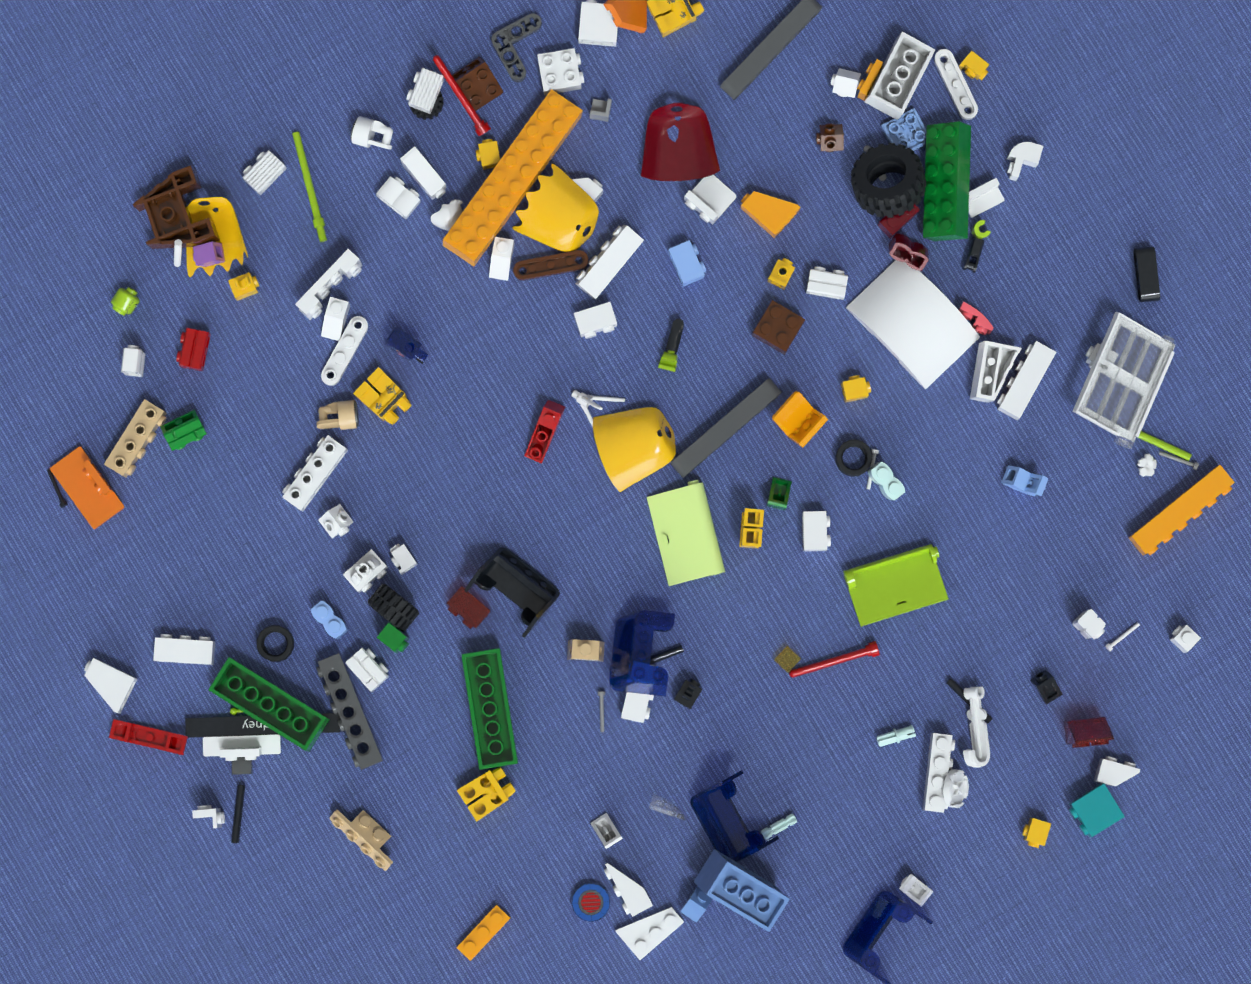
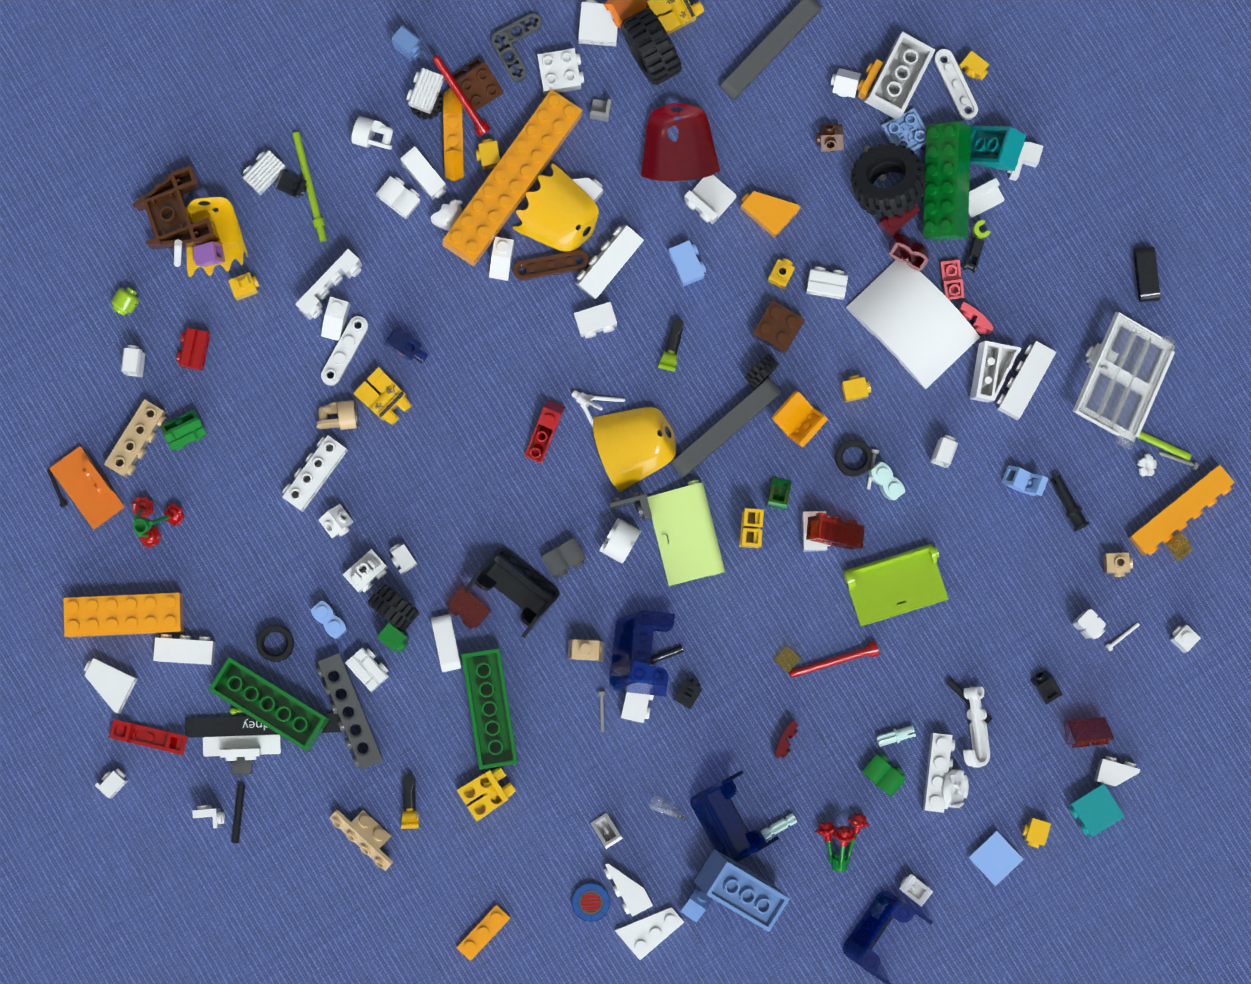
(112, 783): none -> white brick
(123, 615): none -> light orange brick
(143, 526): none -> red plant
(291, 185): none -> black bracket
(407, 43): none -> medium blue brick
(410, 817): none -> piece
(446, 643): none -> white beam
(453, 136): none -> light orange brick
(563, 558): none -> dark grey brick
(620, 540): none -> white brick
(643, 508): none -> dark grey bracket
(651, 46): none -> black tyre
(761, 370): none -> black tyre
(782, 745): none -> dark red slope
(835, 531): none -> clear red brick
(845, 835): none -> red plant
(884, 775): none -> green brick
(944, 451): none -> white brick
(952, 279): none -> coral slope
(995, 858): none -> light blue tile
(996, 147): none -> teal slope
(1073, 511): none -> black pin
(1117, 564): none -> tan brick
(1179, 546): none -> clear yellow bracket

